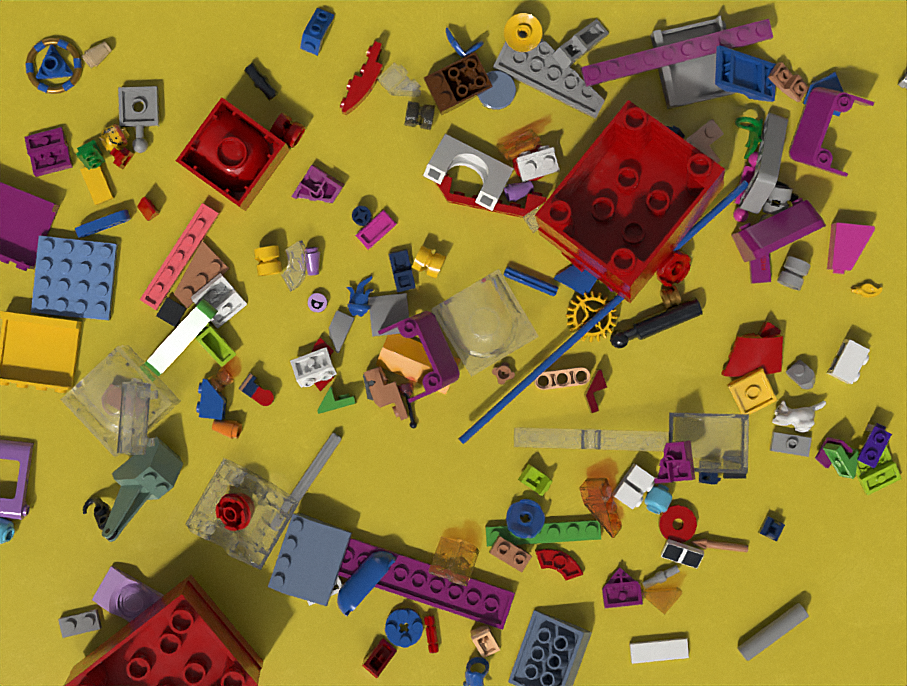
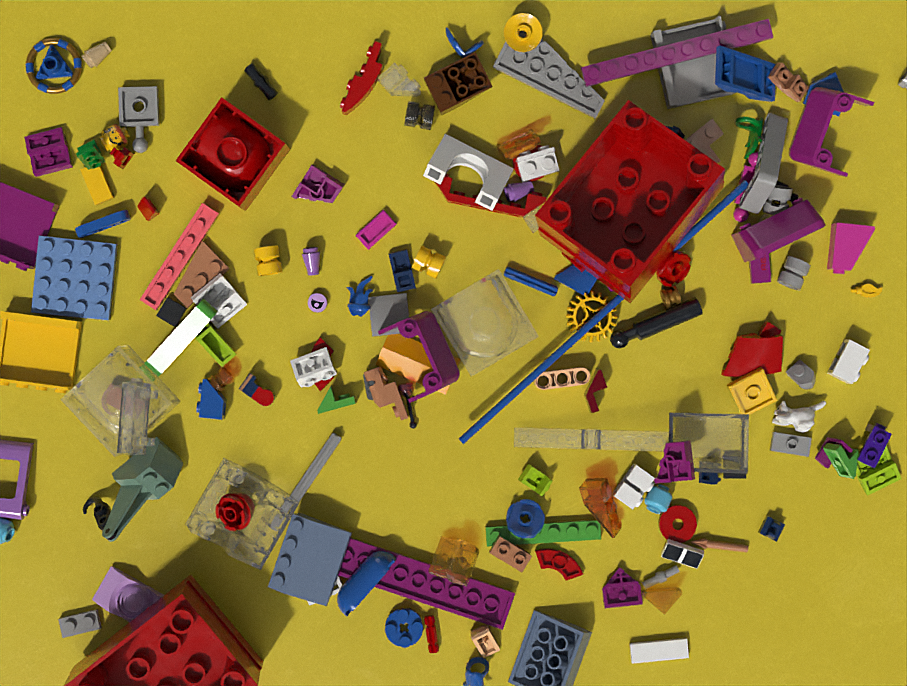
(228, 428): orange cone -> none
(288, 130): red wheel -> none
(296, 265): clear tile -> none
(315, 31): blue bracket -> none
(339, 329): light grey slope -> none
(363, 213): dark blue wheel -> none
(379, 658): red slope -> none
(498, 372): nougat plate -> none
(501, 93): sand blue tile -> none
(580, 44): light grey slope -> none
(773, 632): light grey brick -> none

